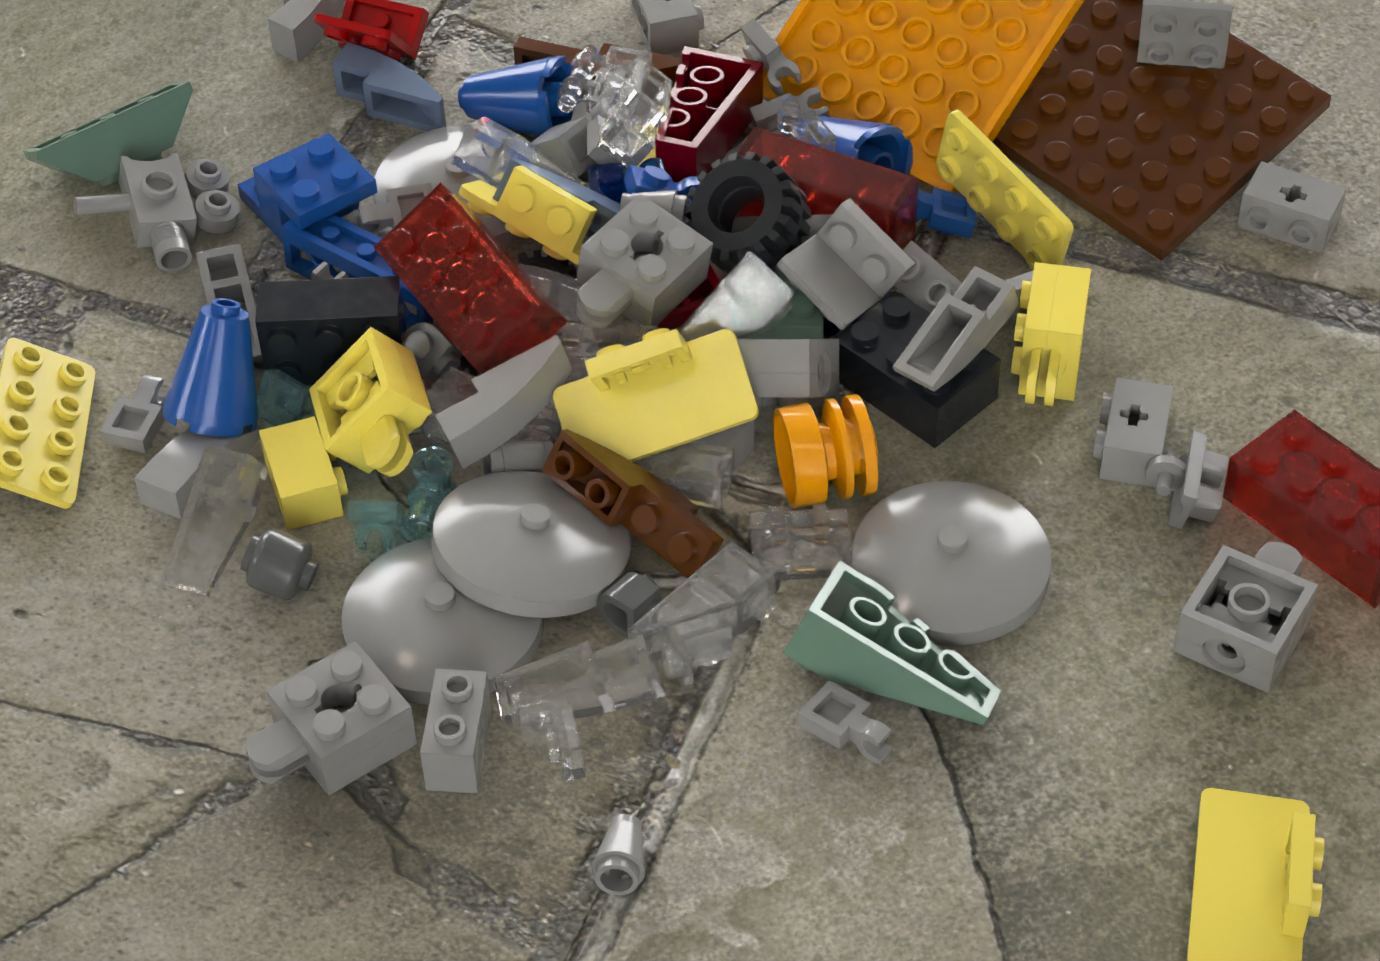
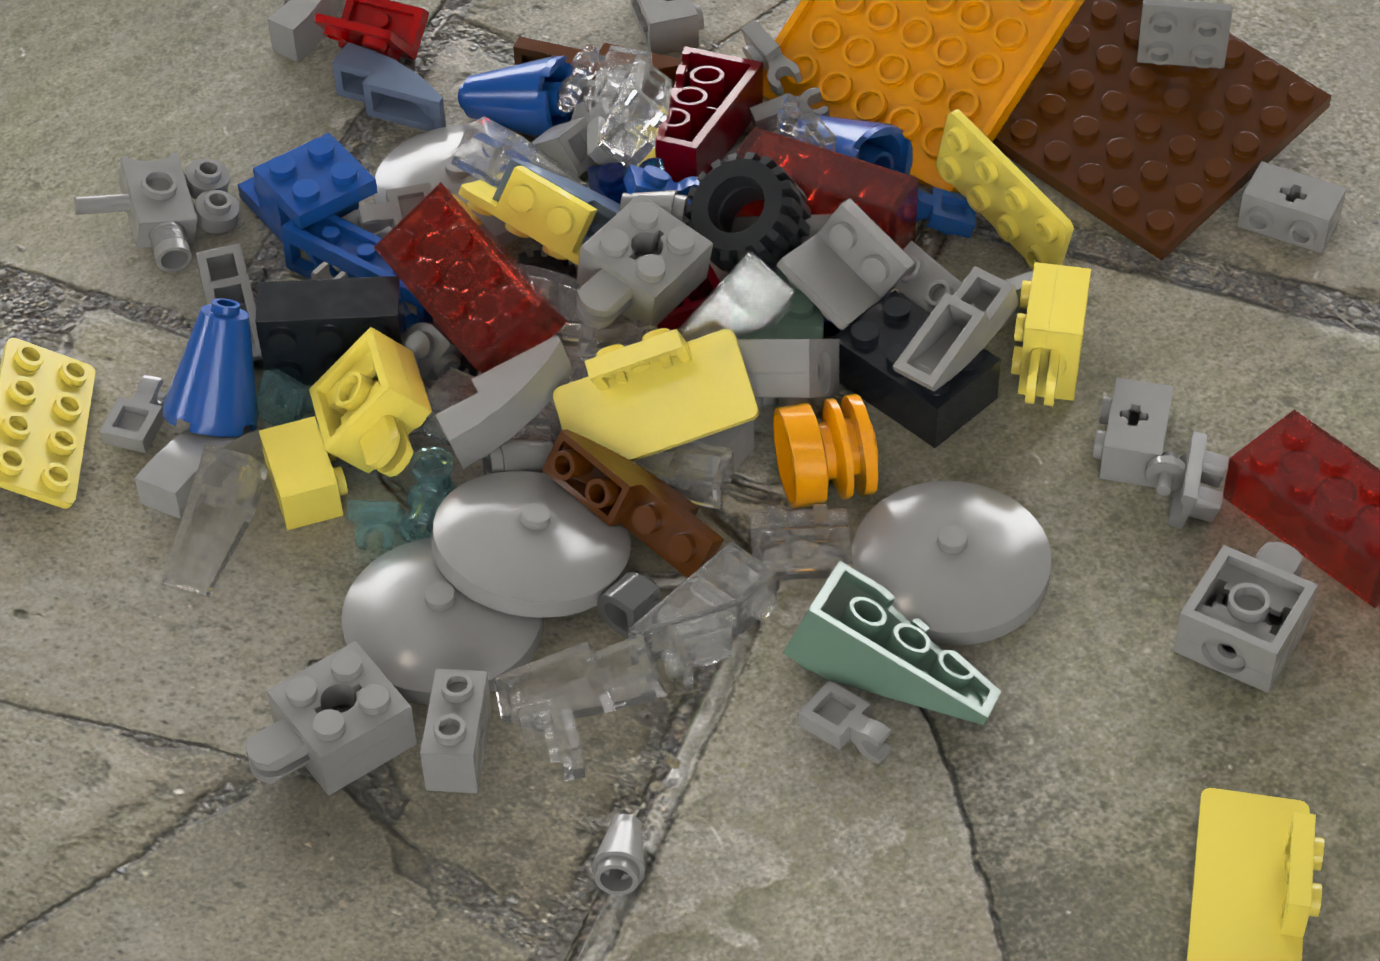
(134, 130): sand green wedge -> none
(279, 564): dark grey head -> none

